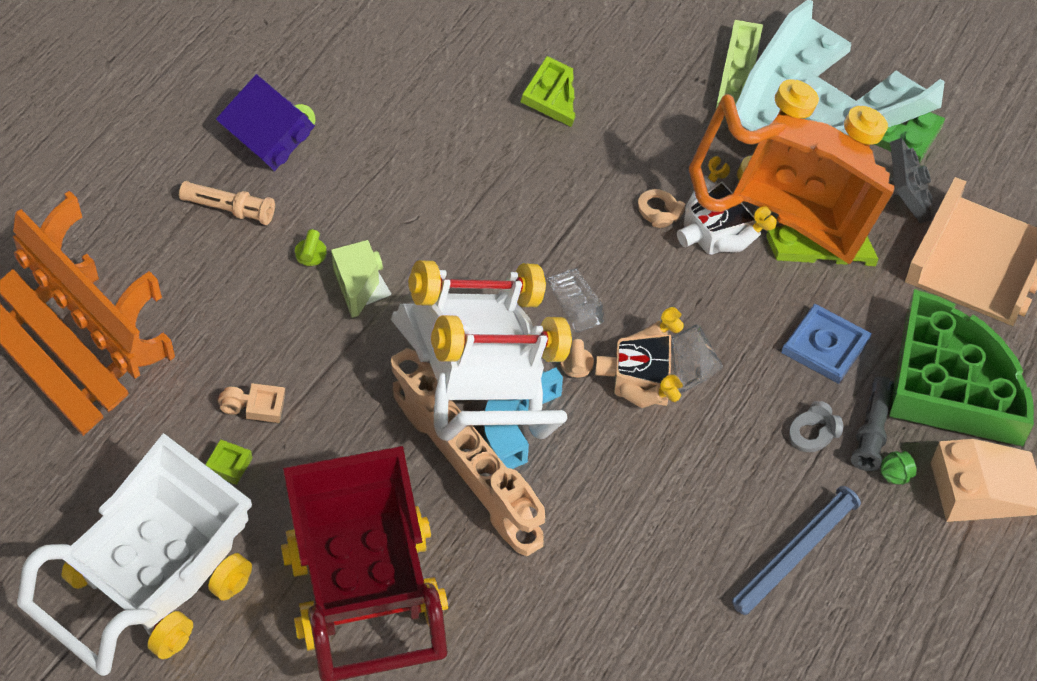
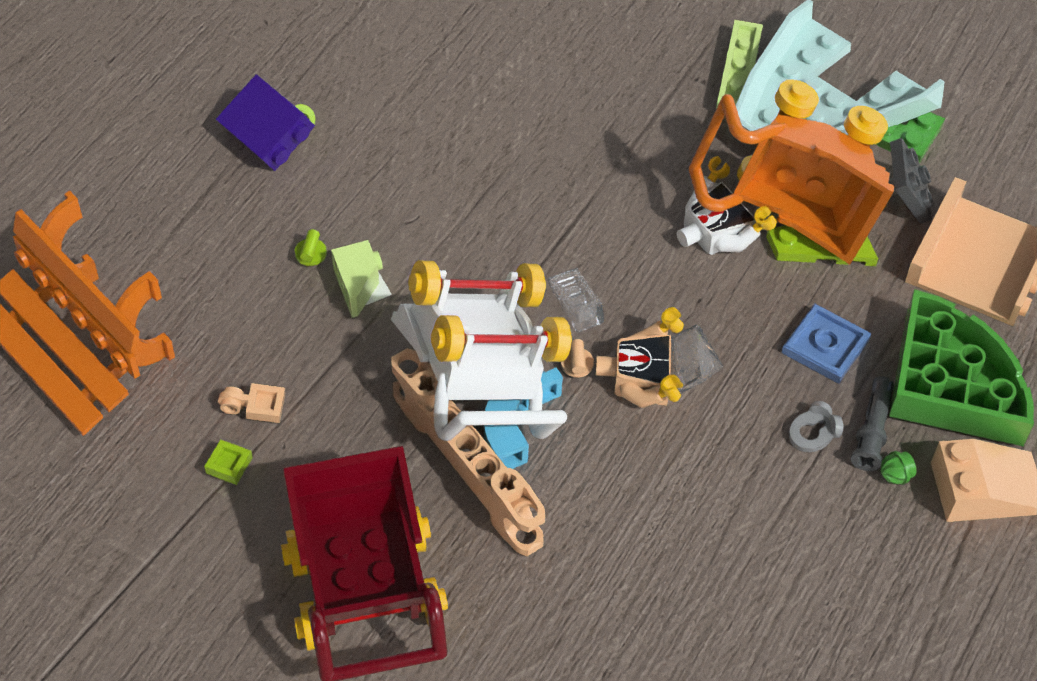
(151, 552): white piece -> none
(242, 205): light nougat pin -> none
(552, 91): lime wing -> none
(658, 218): light nougat piece -> none
(796, 550): sand blue axle -> none

